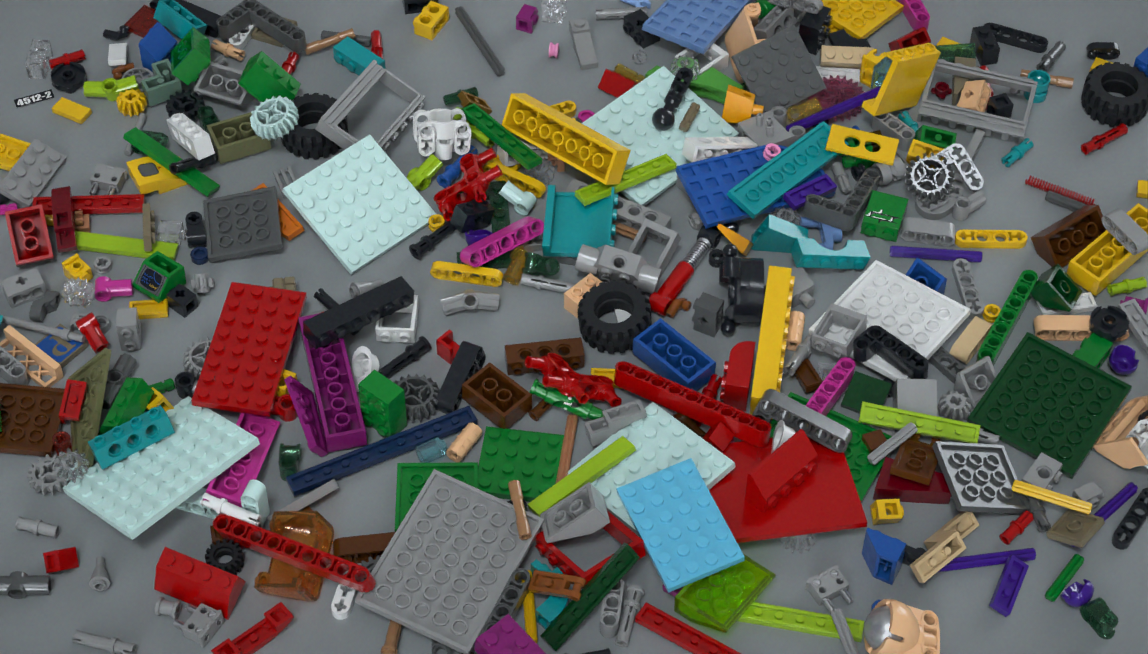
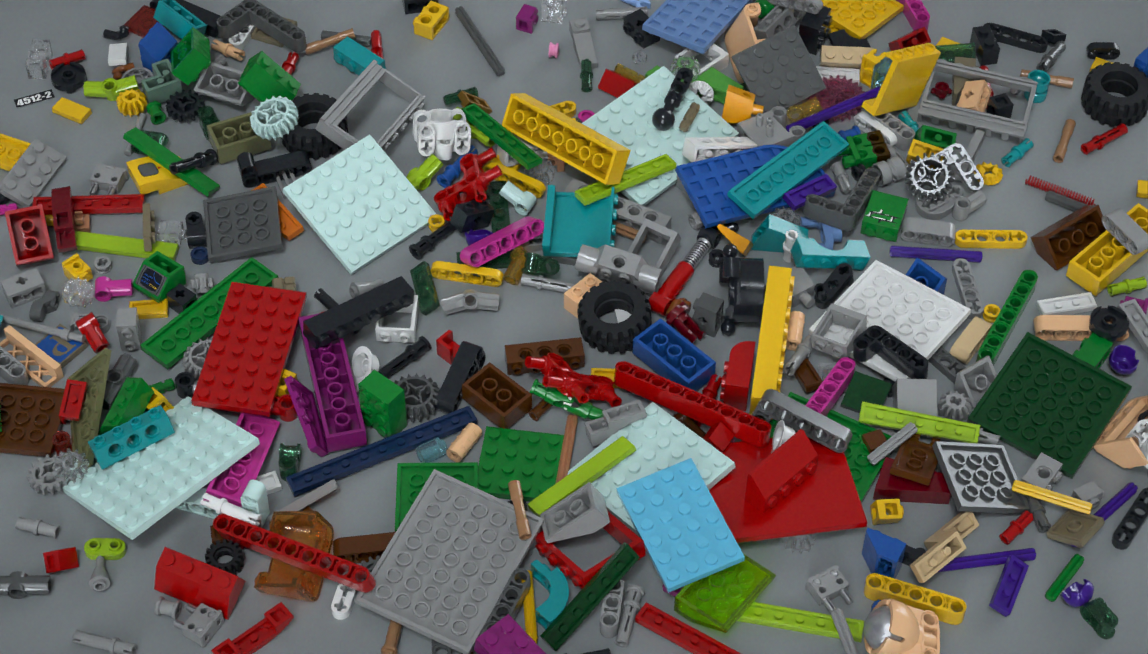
(104, 548): none -> lime plate
(155, 110): none -> green bush
(190, 136): white brick -> none
(202, 316): none -> green plate
(264, 171): none -> black beam
(270, 481): none -> white tile
(425, 288): none -> clear green plate
(556, 584): dark orange plate -> none
(586, 75): none -> clear green axle
(683, 323): none -> dark red piece
(704, 89): none -> white gear
(767, 151): bright pink bush -> none
(787, 245): none -> white pin
(842, 277): none -> black beam
(868, 123): none -> white beam
(887, 145): yellow piece -> none
(925, 597): none -> yellow beam
(990, 179): none -> yellow gear
(1053, 35): none -> black plate
(1056, 290): dark green slope -> none
(1061, 149): none -> medium nougat piece

